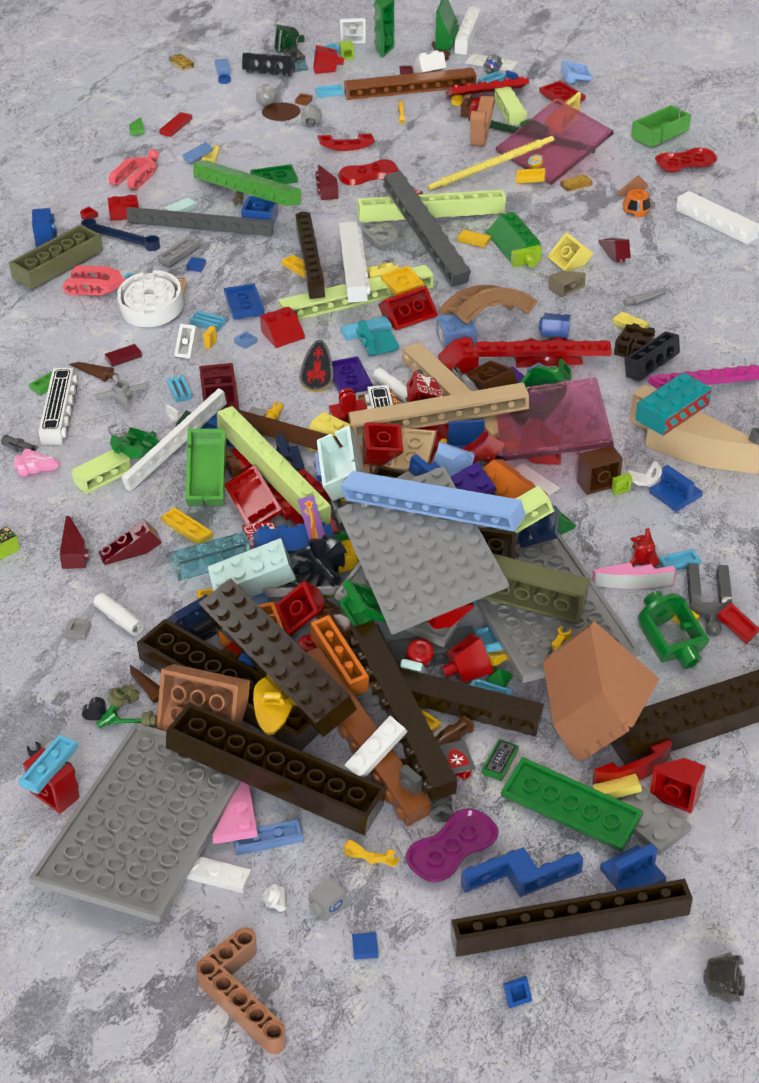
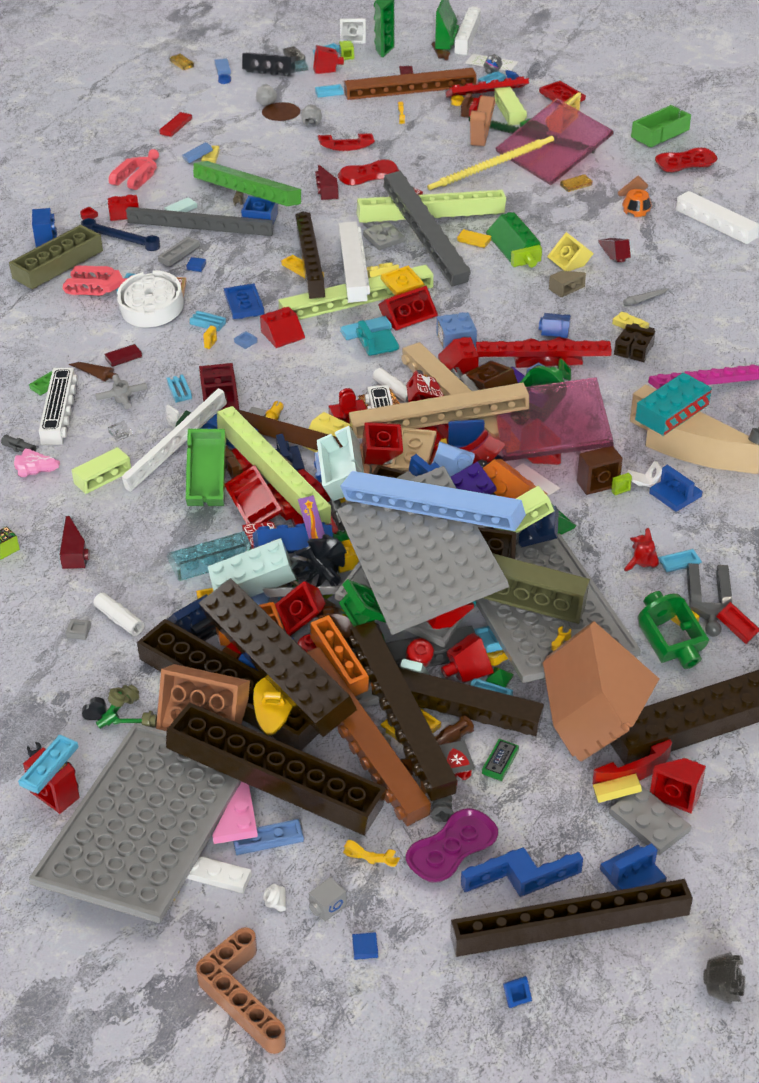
(132, 543): dark red slope -> none
(134, 443): green plate -> none
(136, 127): bright green tile -> none
(148, 685): reddish brown bar -> none
(187, 341): white slope -> none
(187, 526): yellow tile -> none
(282, 174): green tile -> none
(286, 37): dark green torso -> none
(303, 99): dark orange tile -> none
(317, 368): shield -> none
(350, 374): dark purple tile -> none
(376, 747): white plate -> none
(410, 780): dark grey plate -> none
(430, 62): white slope -> none
(474, 299): medium nougat fence -> none
(531, 175): yellow tile -> none
(535, 161): yellow tile -> none
(572, 804): green plate -> none
(575, 72): light blue slope -> none
(629, 577): slope -> none
(652, 356): black brick -> none

